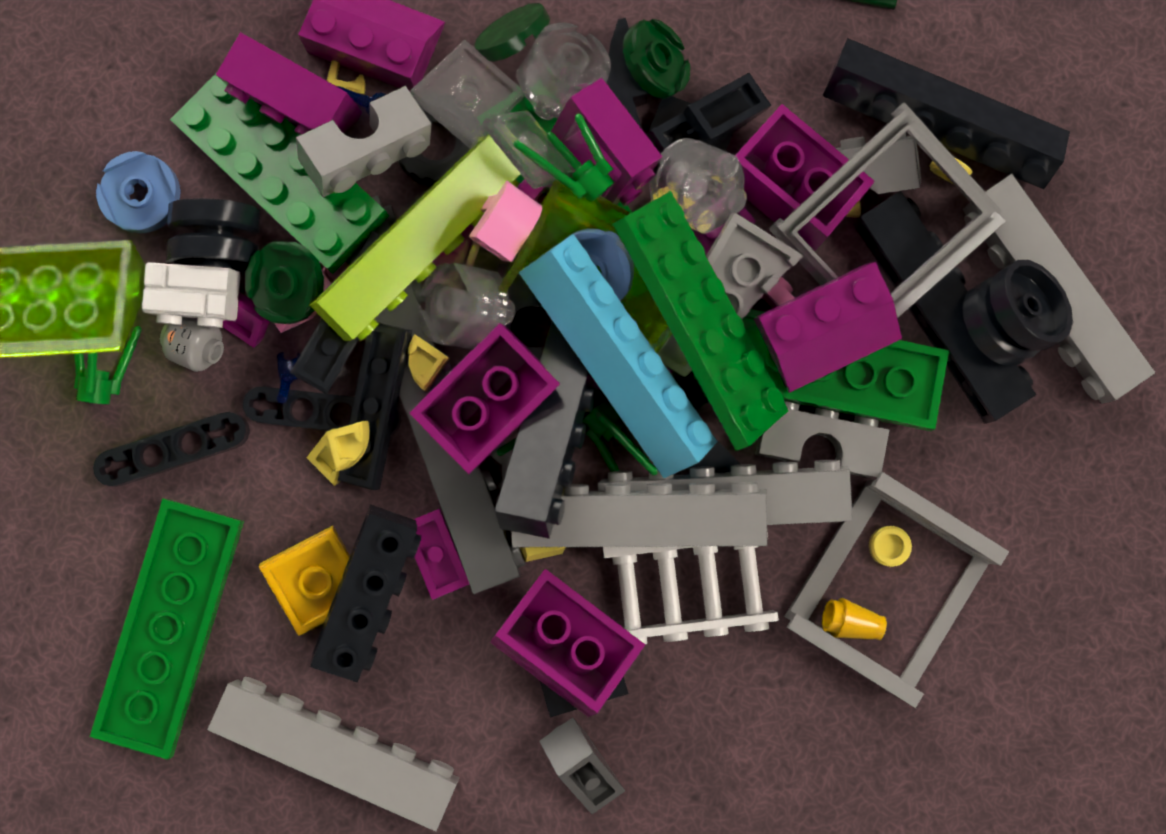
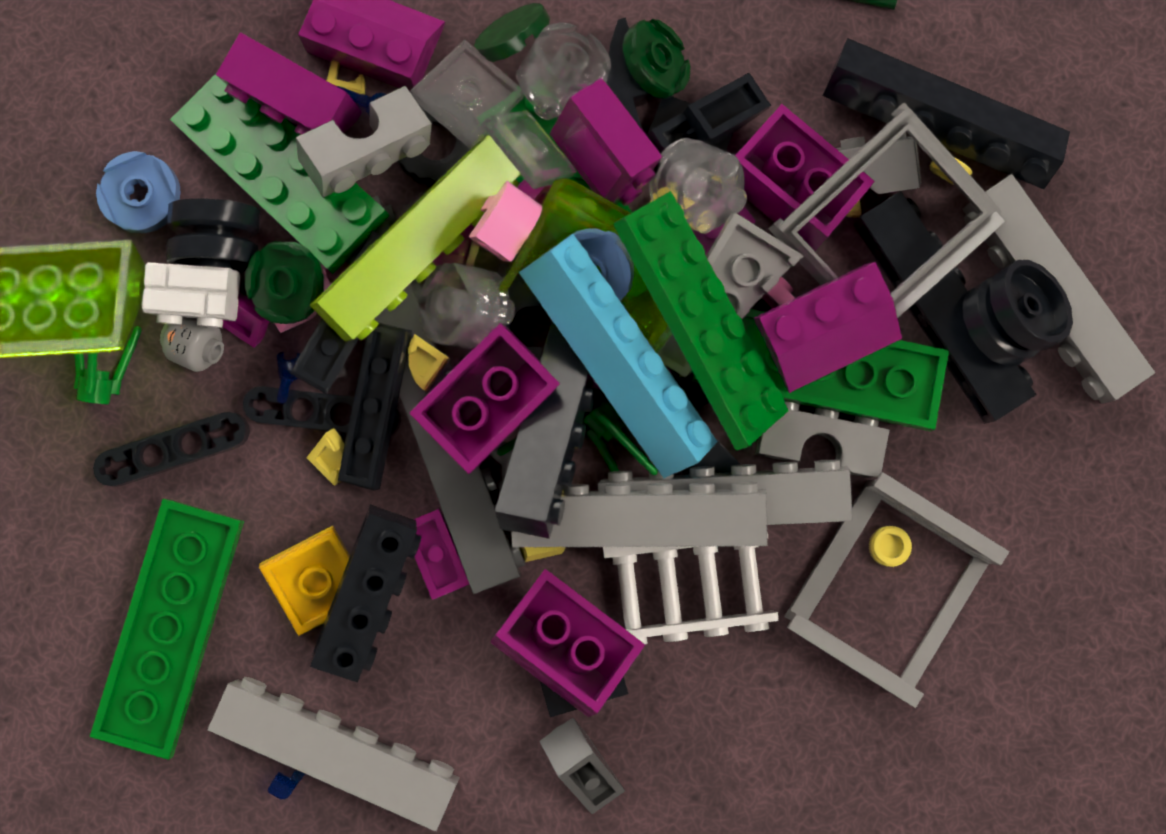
(283, 786): none -> clear blue hand
(348, 444): light yellow tile -> none
(590, 178): green plant -> none
(850, 620): yellow cone -> none

